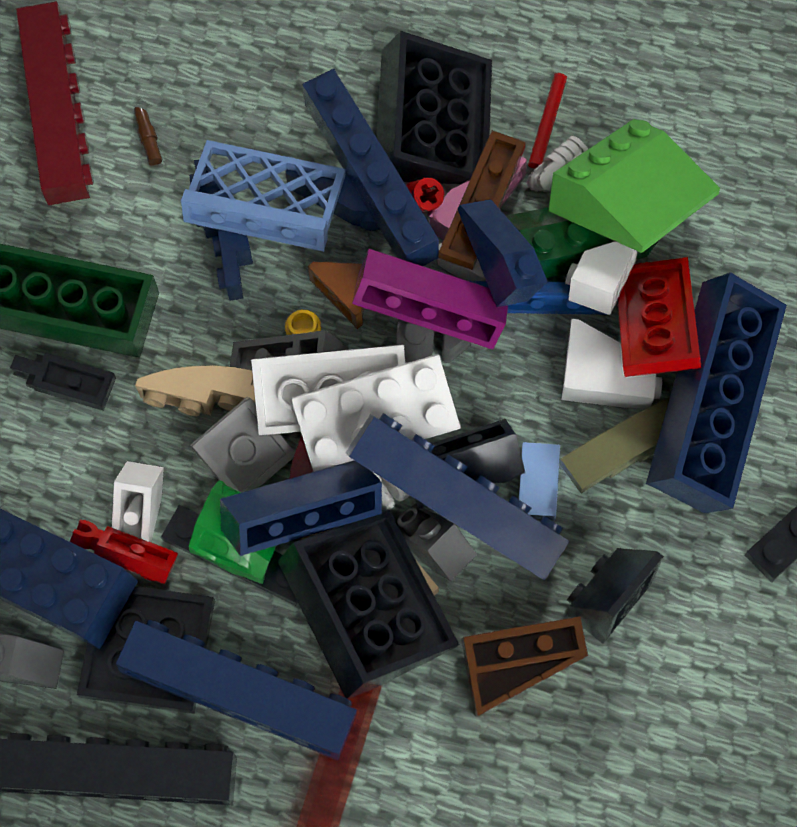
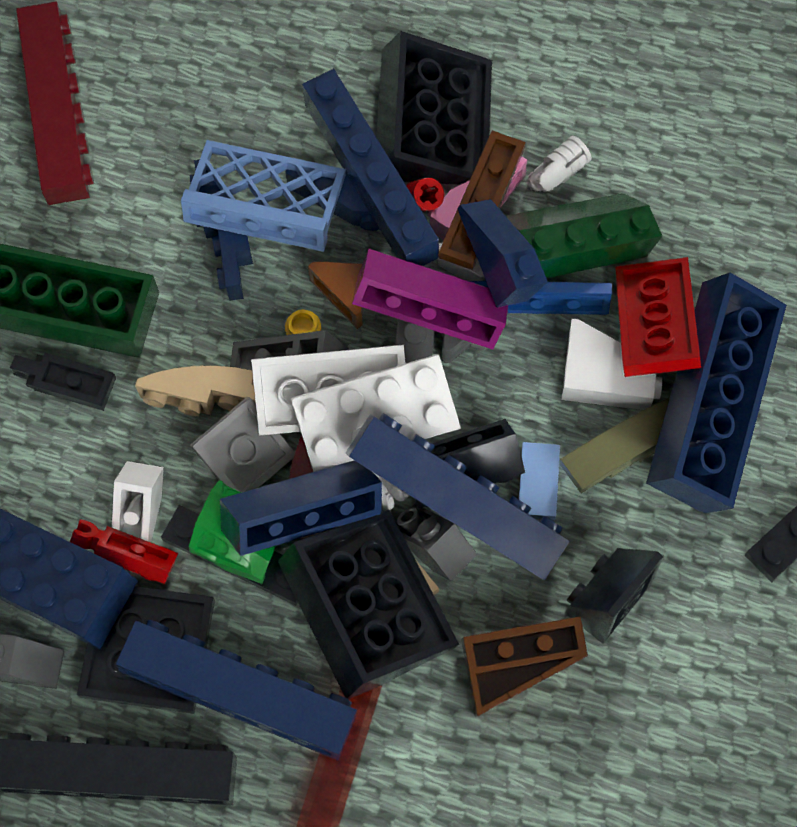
(147, 136): reddish brown piece -> none
(547, 120): red bar -> none
(600, 276): white slope -> none
(631, 186): bright green slope -> none

